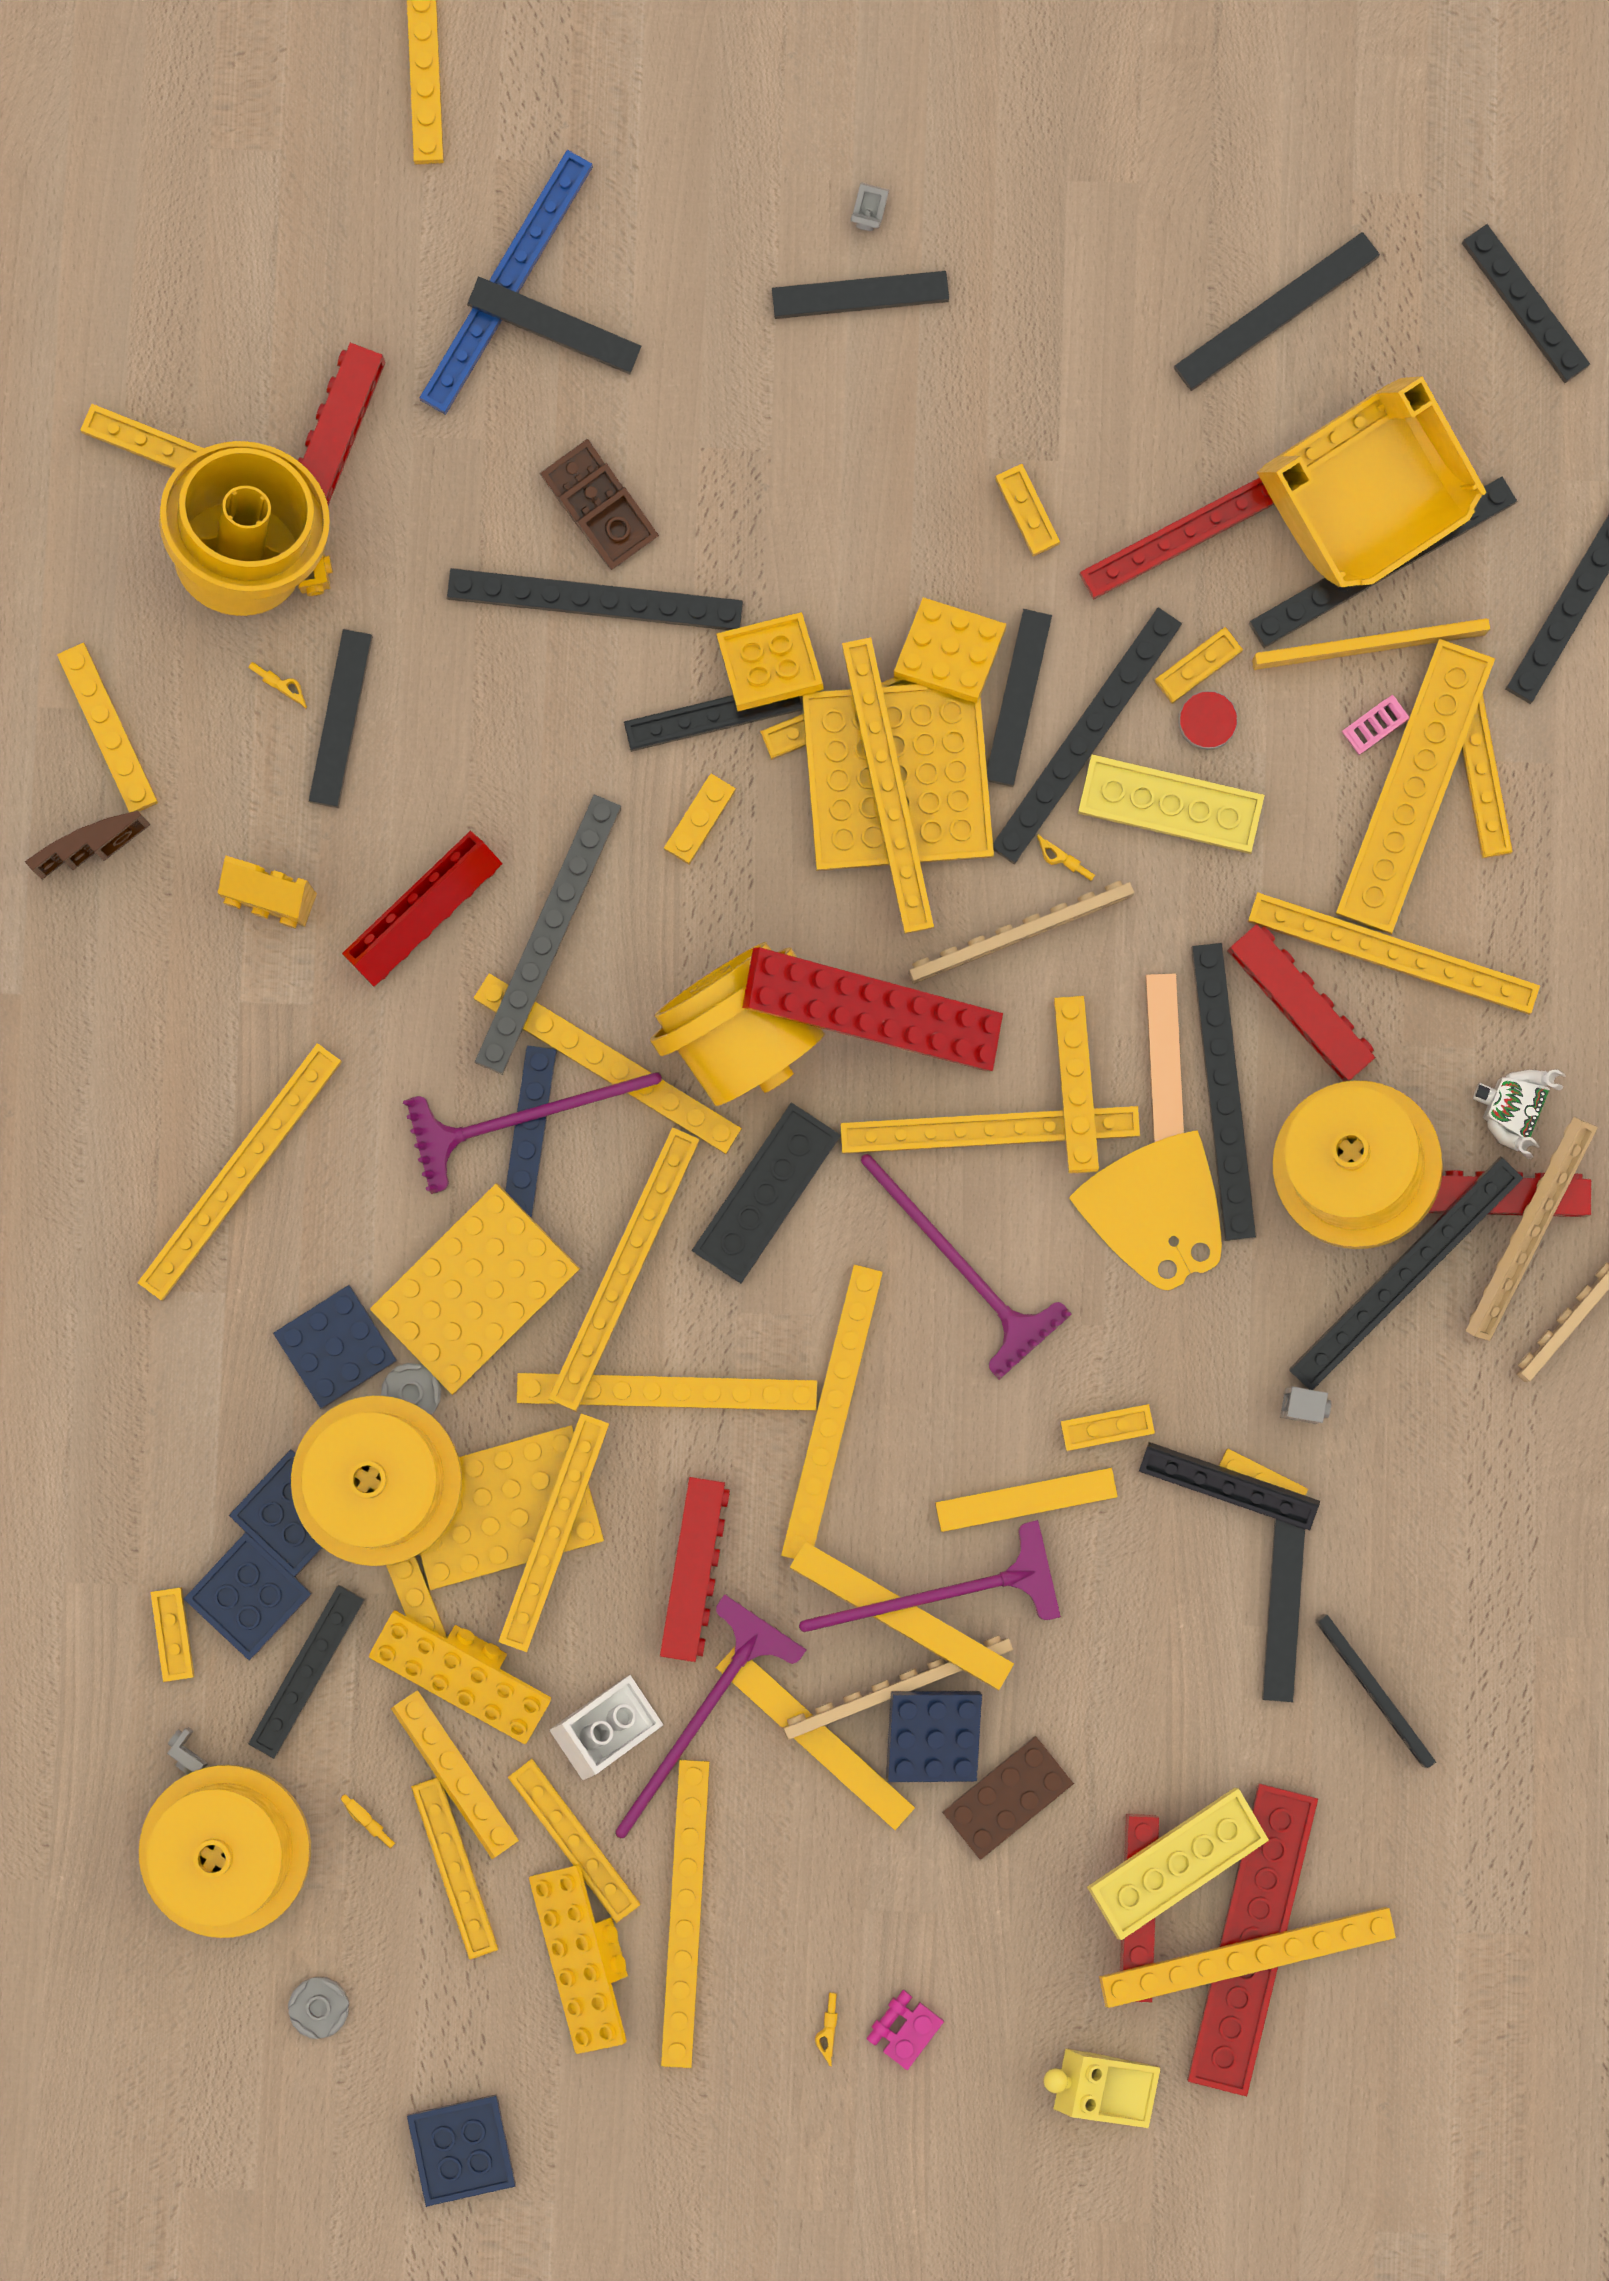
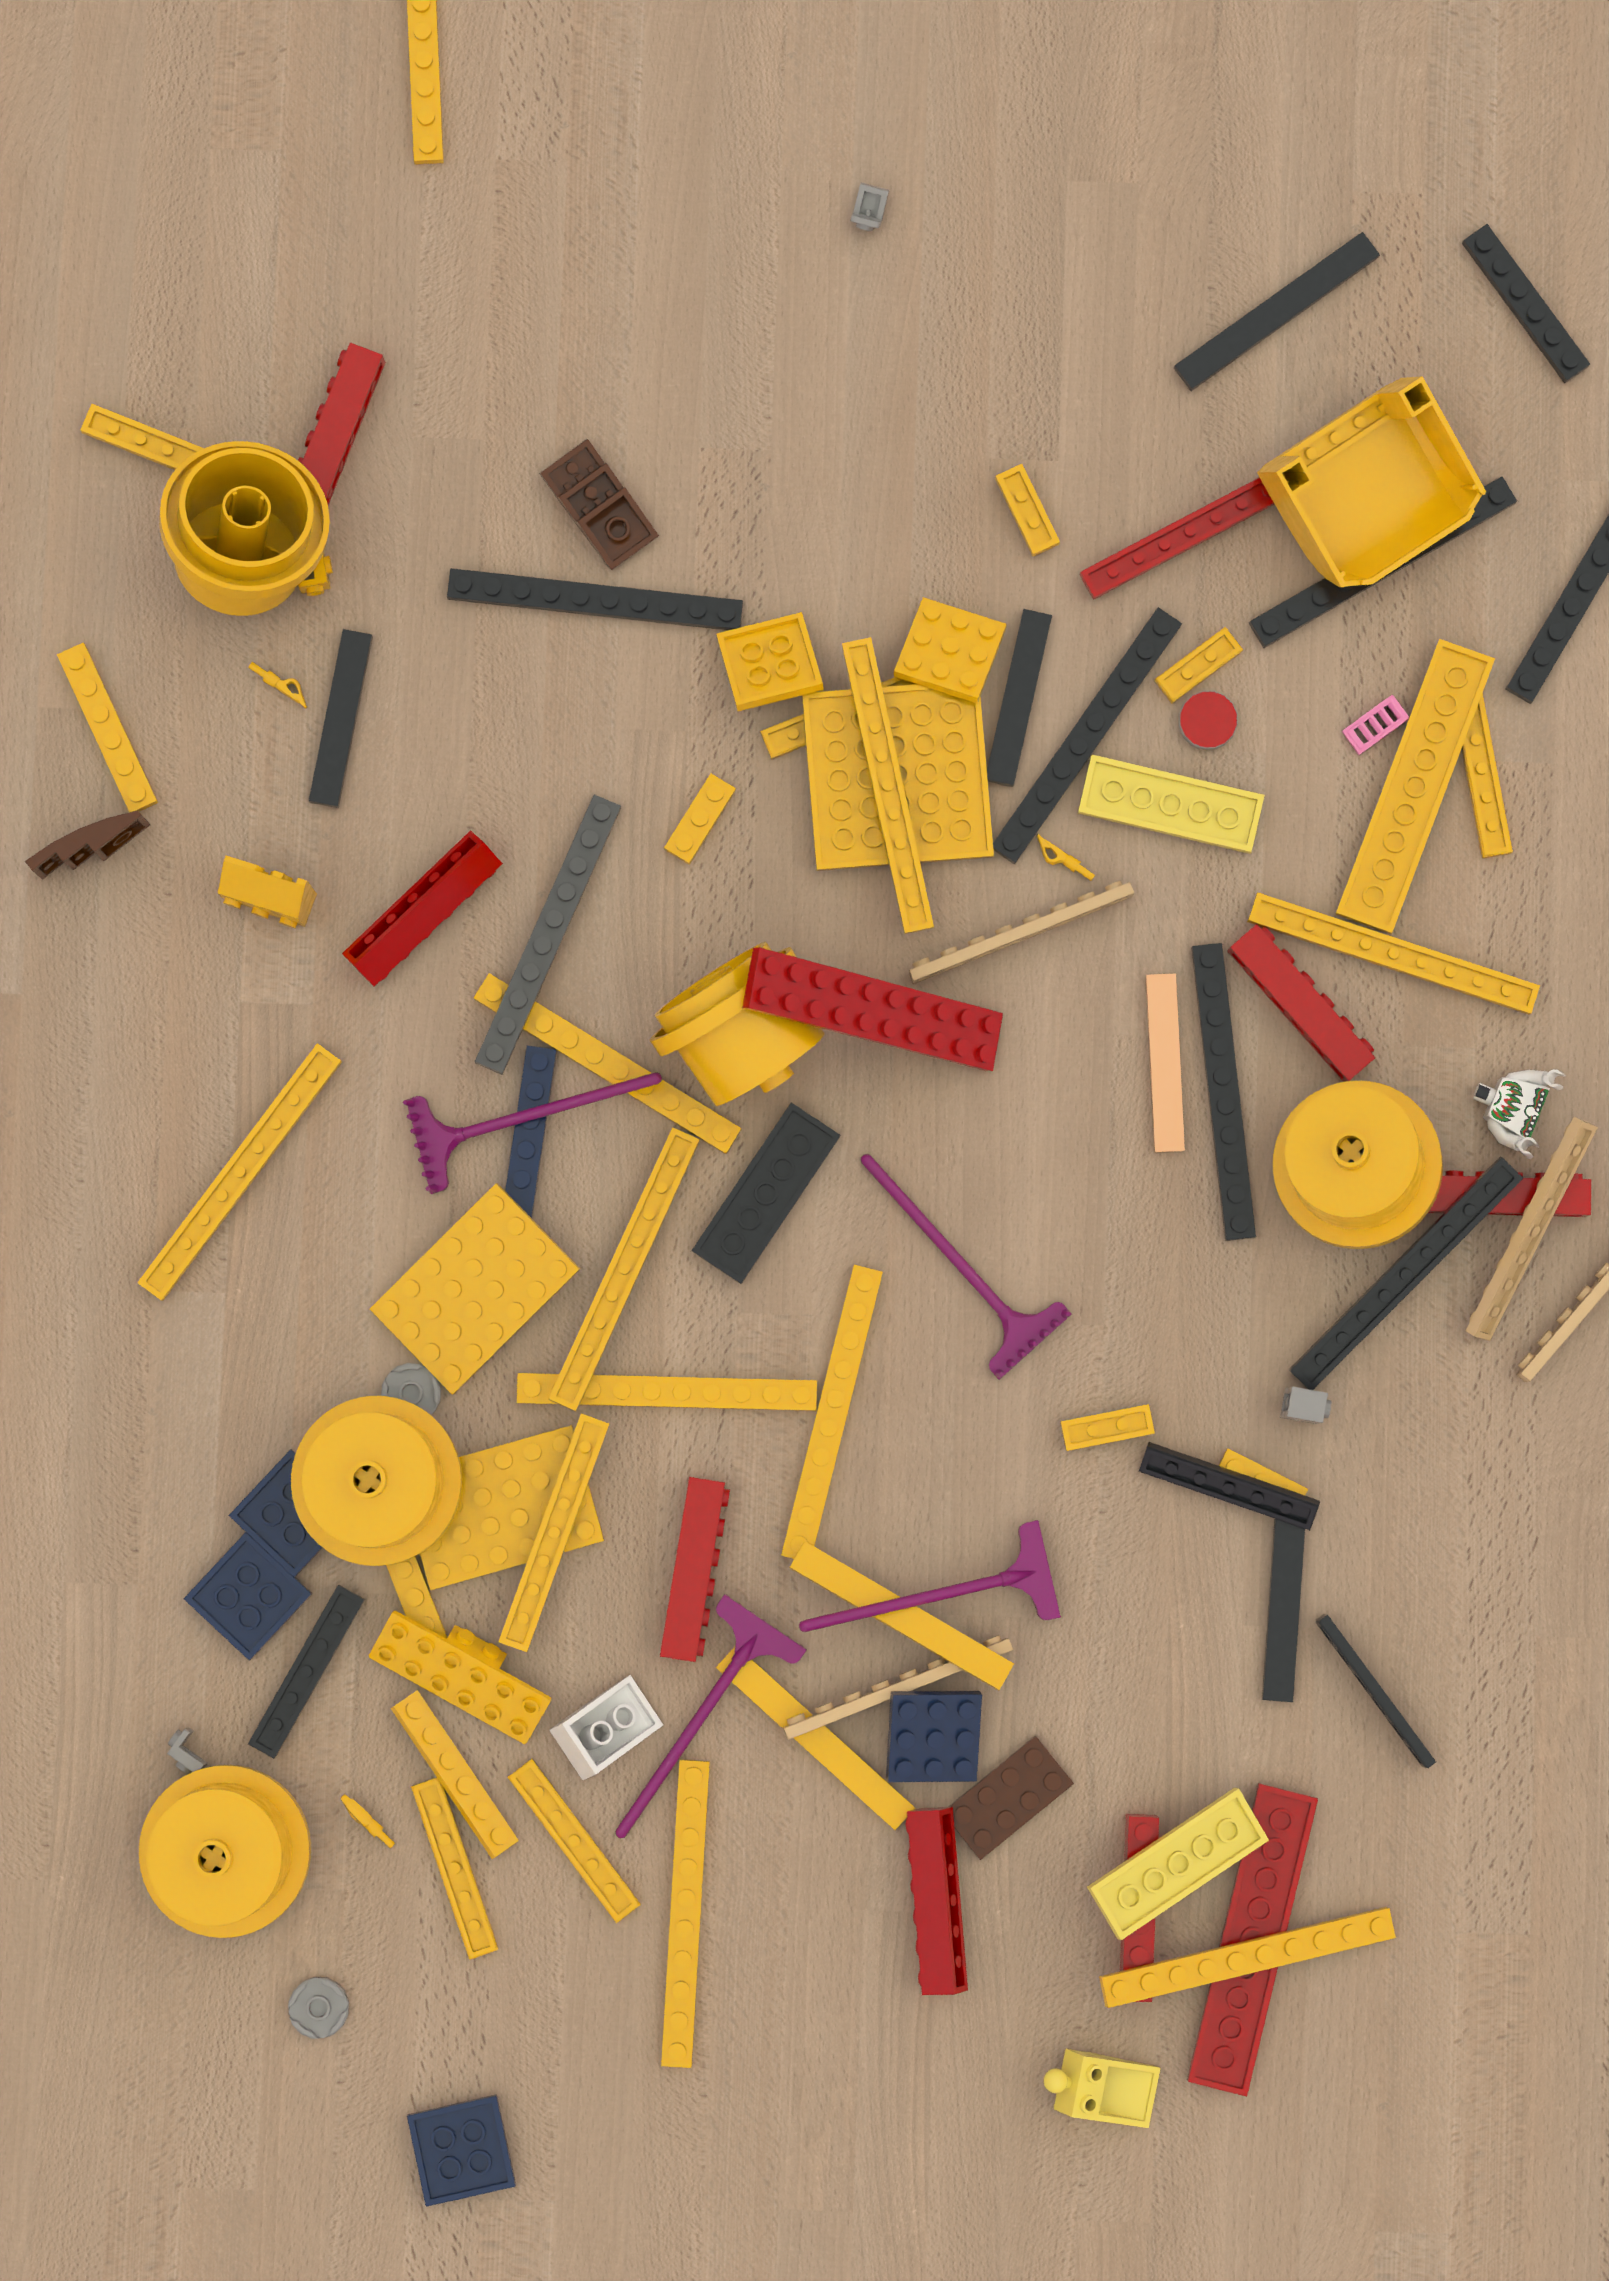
(172, 1634): yellow plate -> none
(335, 1346): dark blue plate -> none
(511, 274): blue plate -> none
(554, 325): black tile -> none
(583, 1958): yellow bracket -> none
(699, 720): black tile -> none
(830, 2022): yellow hand -> none
(860, 294): black tile -> none
(913, 2034): dark pink plate -> none
(936, 1901): none -> red brick
(979, 1130): yellow plate -> none
(1026, 1499): yellow tile -> none
(1076, 1084): yellow plate -> none
(1150, 1198): yellow piece -> none
(1370, 644): yellow tile -> none

